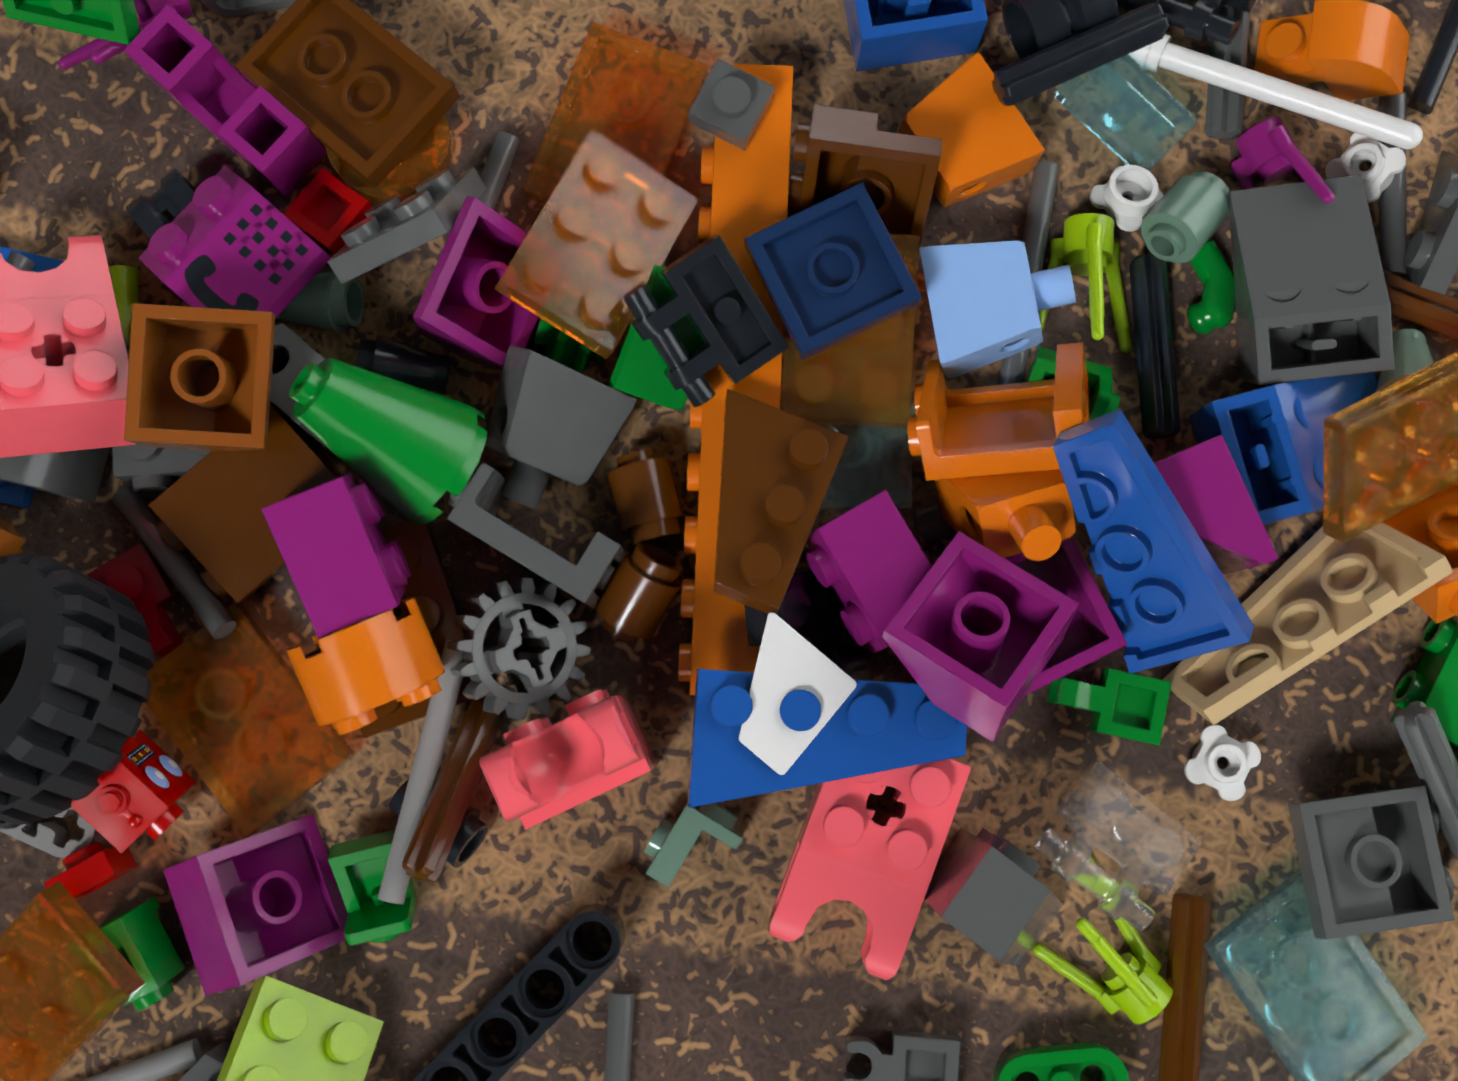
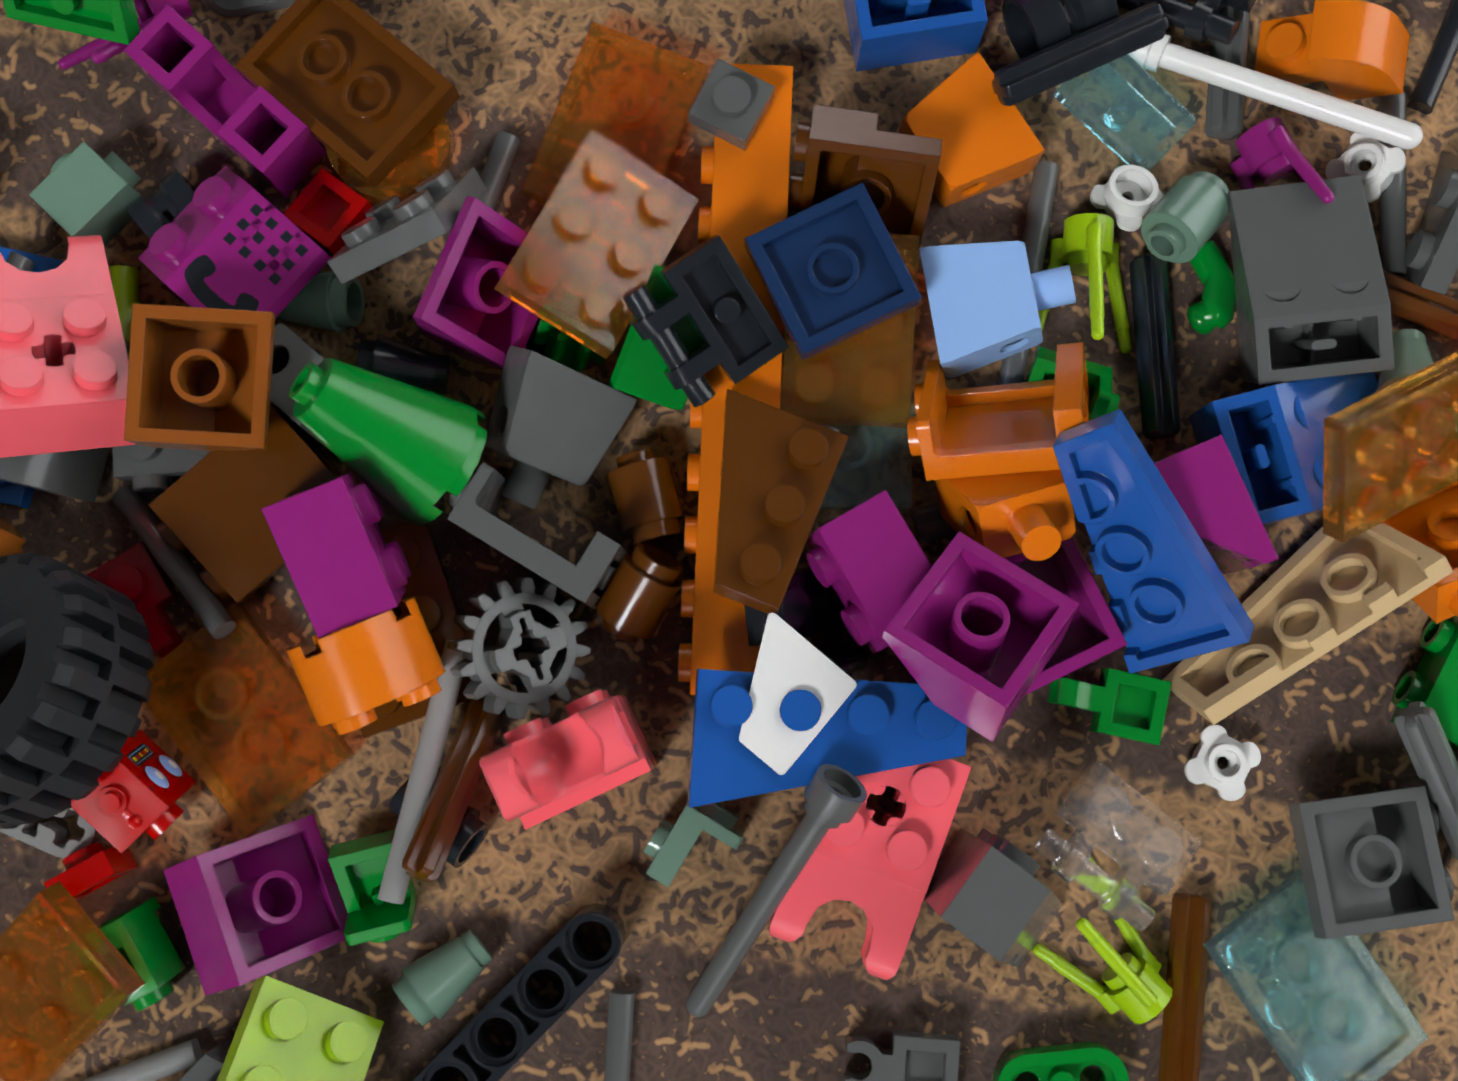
(89, 193): none -> sand green brick
(441, 977): none -> sand green cone
(830, 800): none -> dark grey piece

